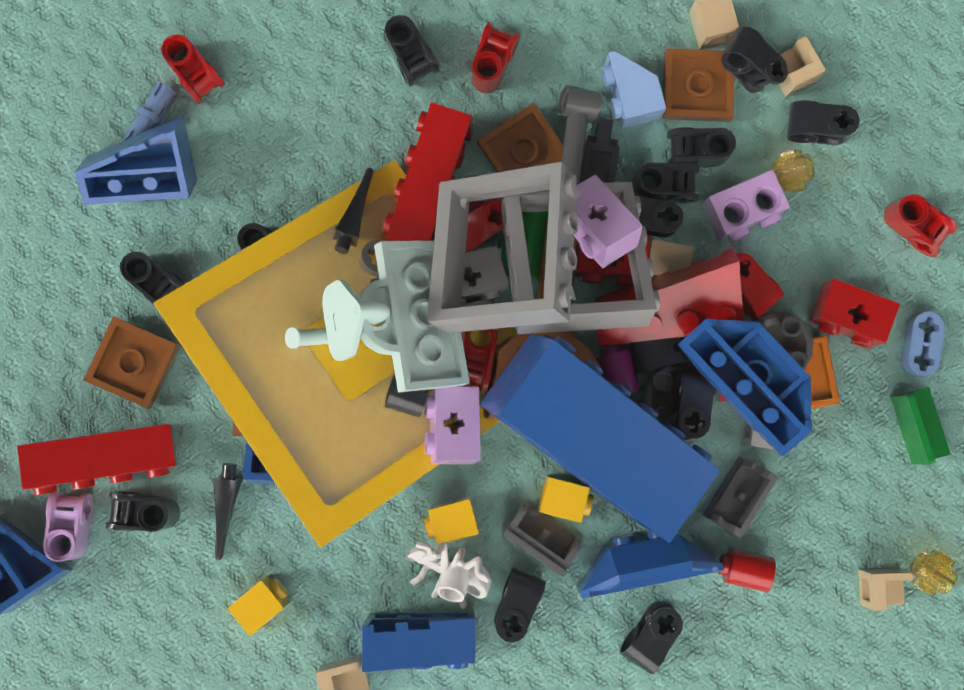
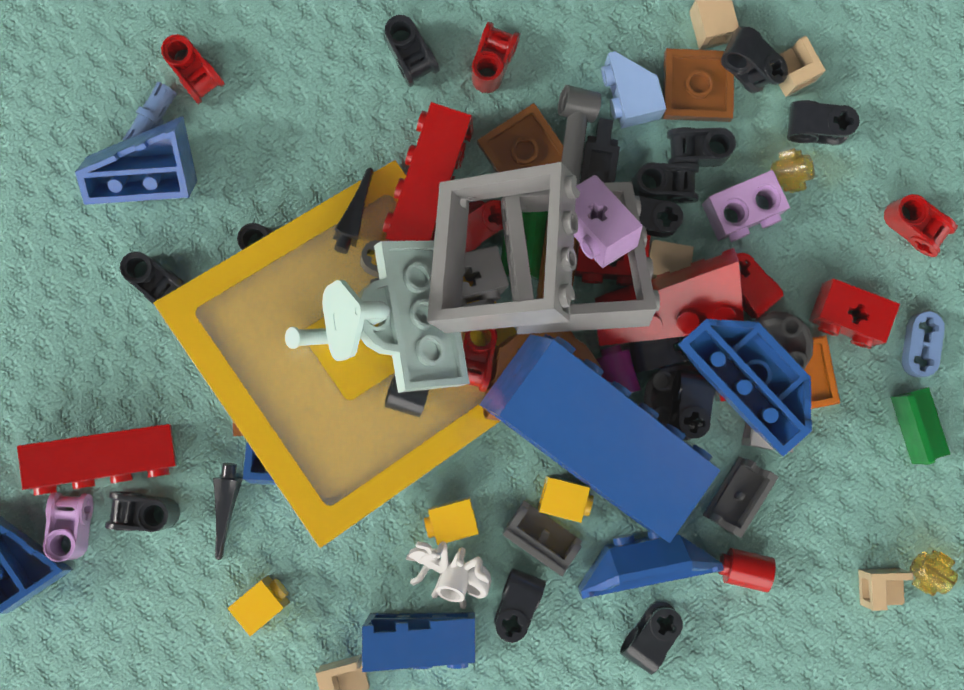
(132, 362): dark orange plate -> none
(464, 409): lavender brick -> none

